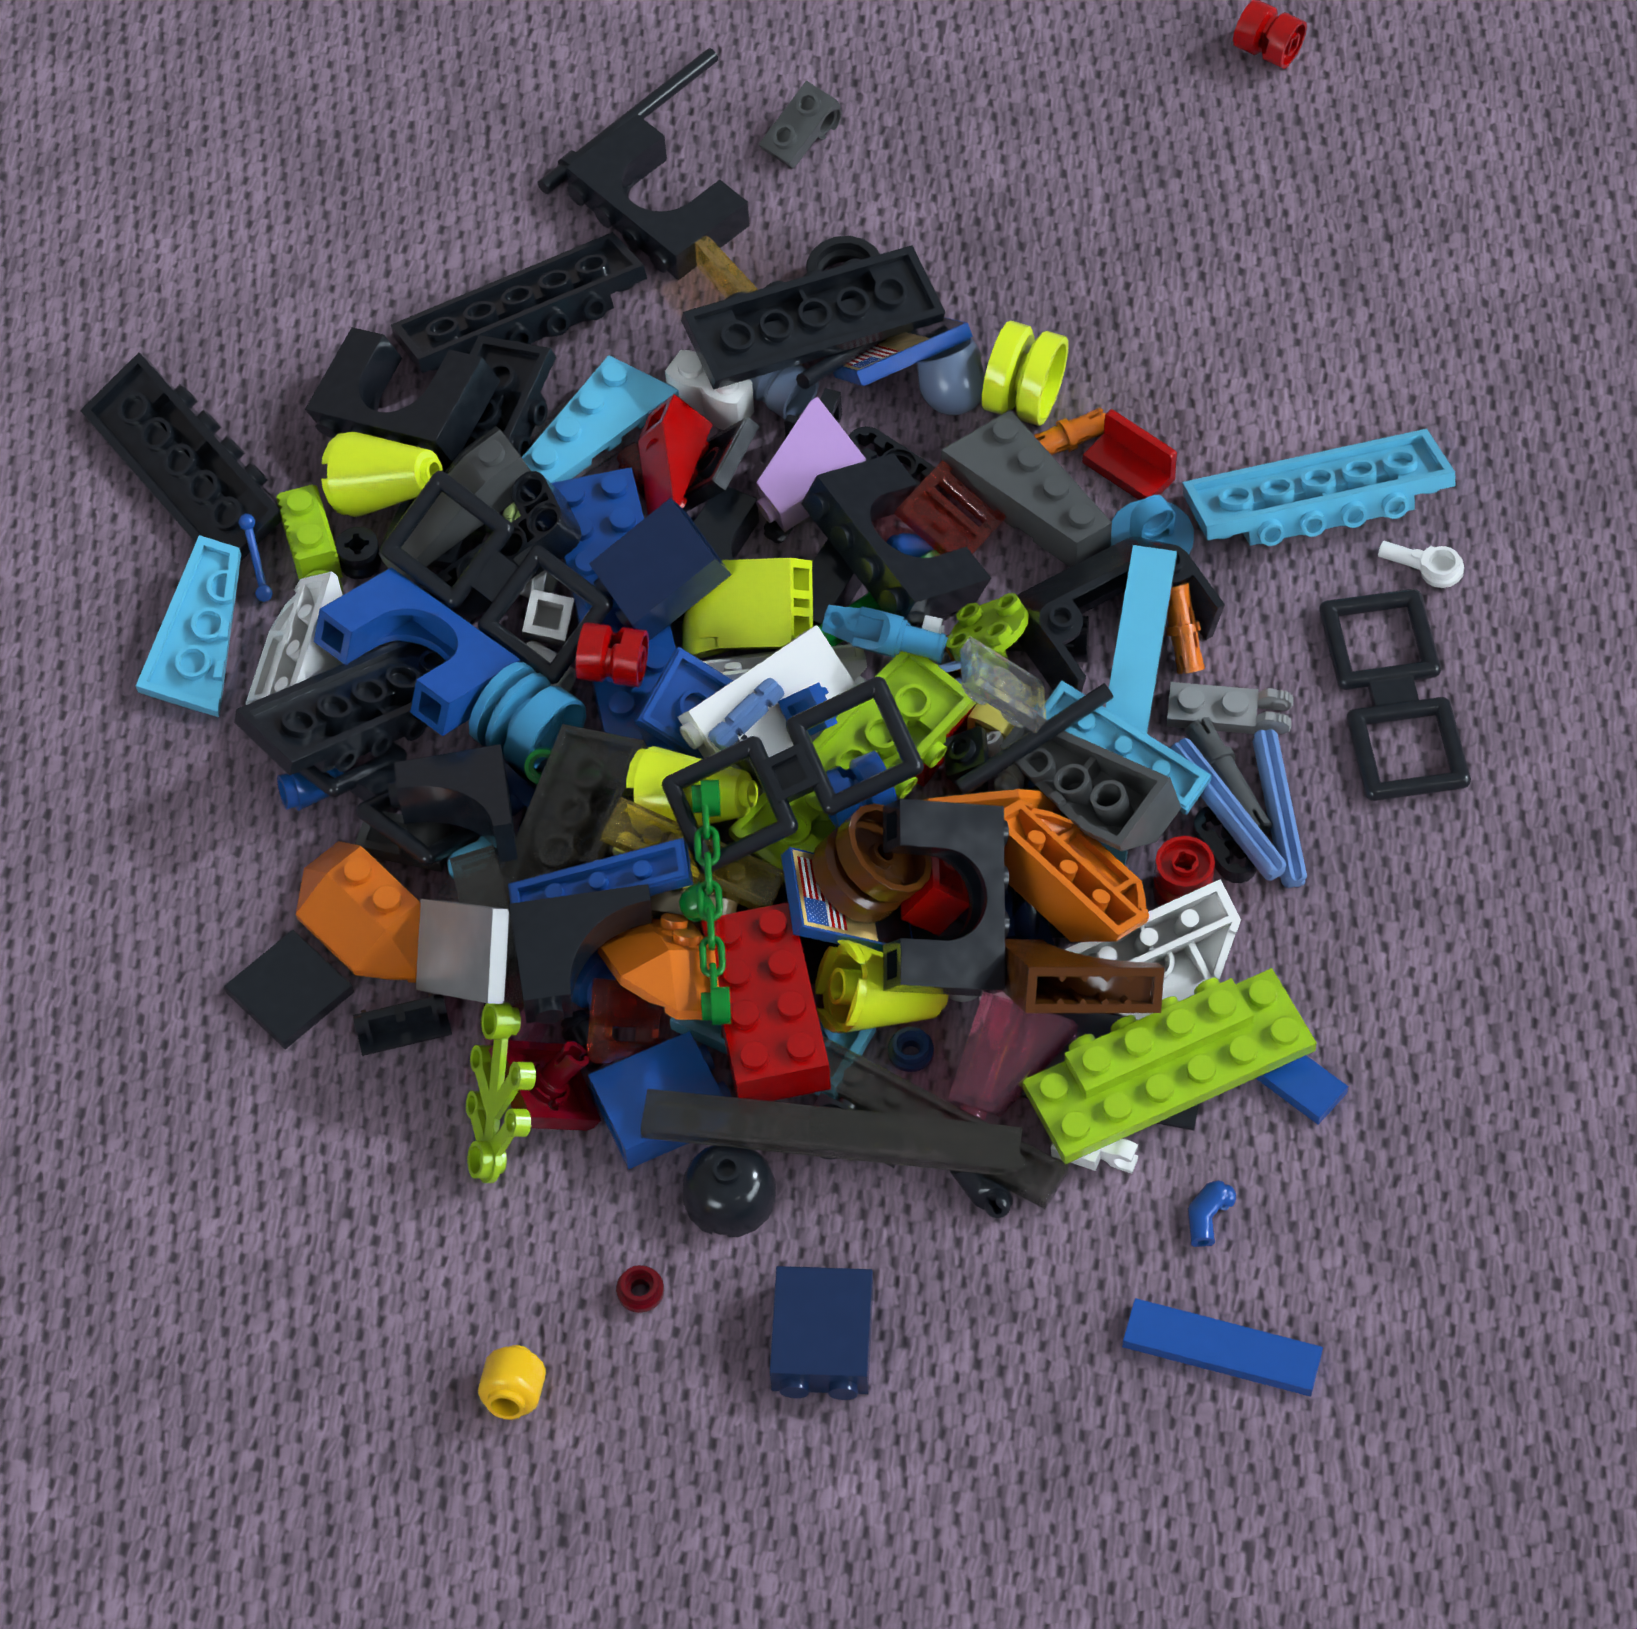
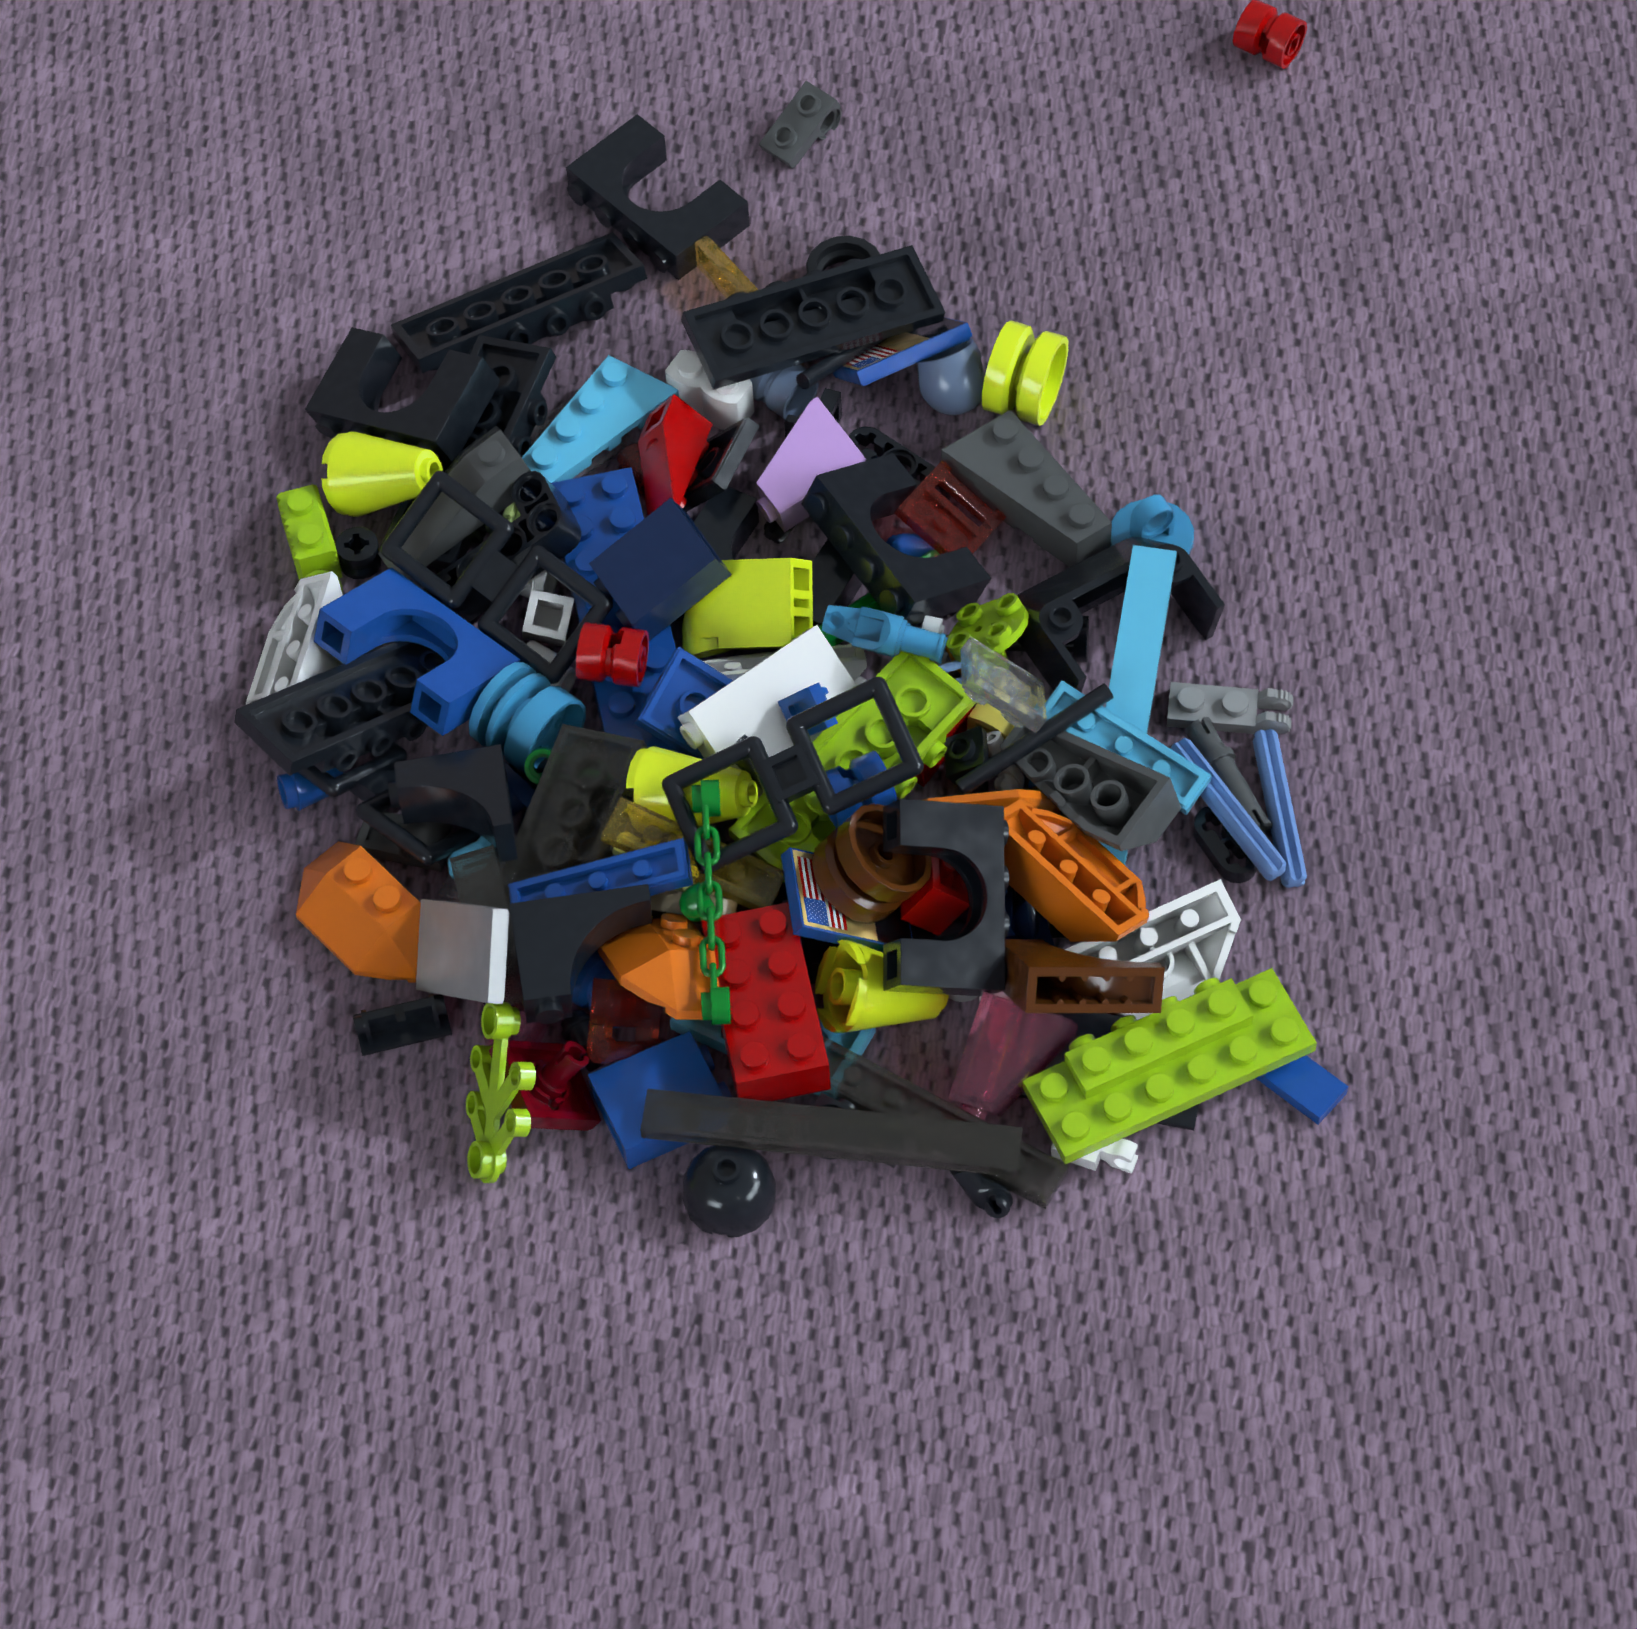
(182, 455): black plate -> none
(194, 638): medium azure wing -> none
(264, 591): blue hinge -> none
(289, 989): black tile -> none
(511, 1382): yellow head -> none
(640, 1276): dark red plate -> none
(643, 109): black bar -> none
(746, 714): medium blue axle -> none
(821, 1331): dark blue brick -> none
(910, 1037): dark blue plate -> none
(1071, 433): orange pin -> none
(1132, 458): red panel -> none
(1181, 868): red wheel -> none
(1184, 630): orange pin -> none
(1204, 1206): blue arm -> none
(1222, 1347): blue tile -> none
(1320, 489): medium azure plate -> none
(1394, 695): black bar -> none
(1438, 565): white plate -> none

